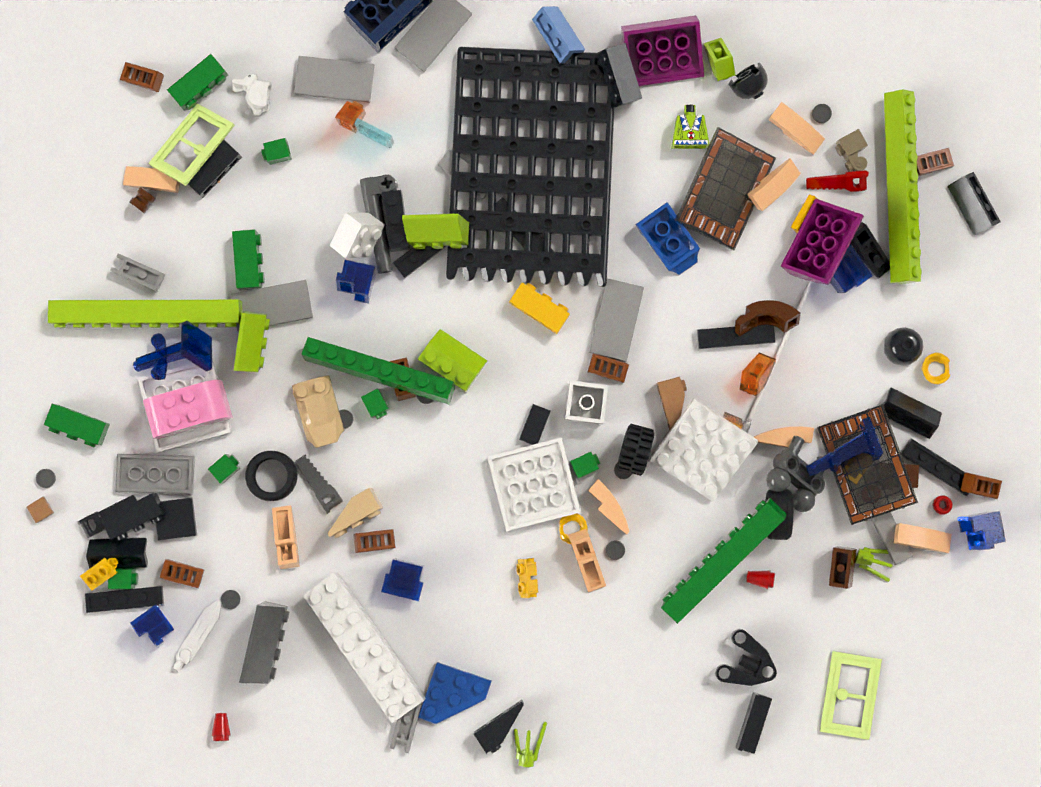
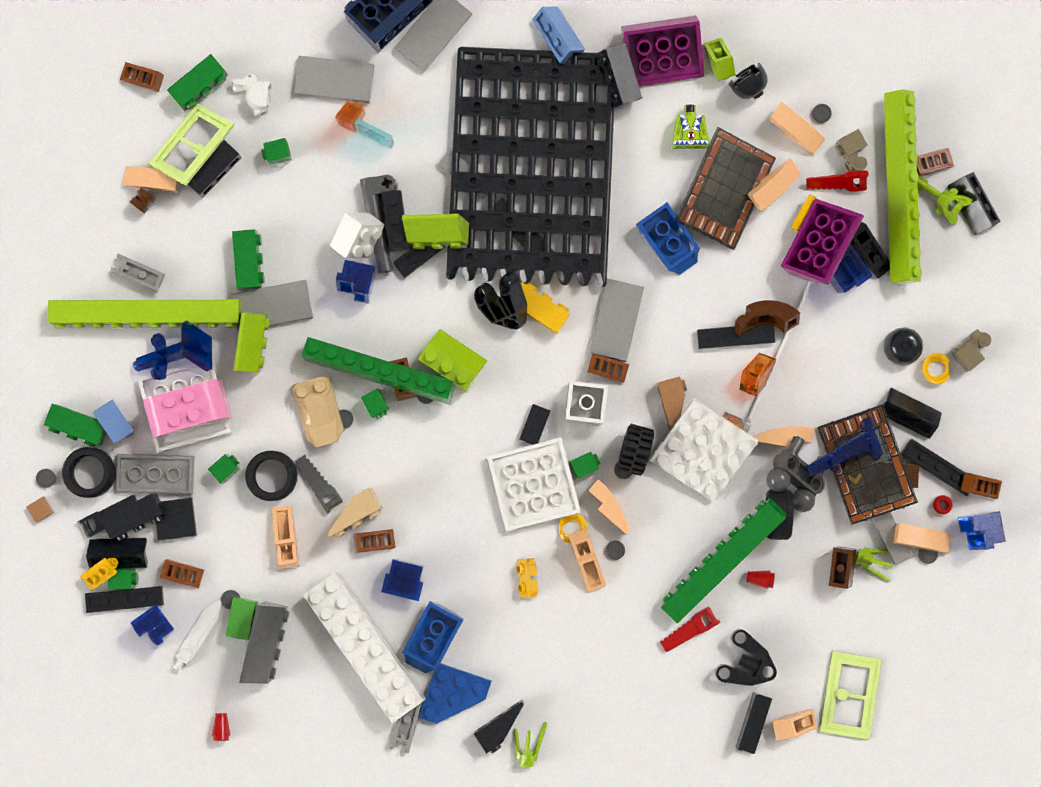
(69, 476): none -> black tyre
(113, 422): none -> medium blue panel
(241, 618): none -> bright green brick
(431, 637): none -> blue slope
(509, 308): none -> black connector
(690, 629): none -> red piece
(794, 724): none -> light nougat slope
(927, 556): none -> dark grey piece
(944, 200): none -> lime piece
(968, 354): none -> dark tan brick

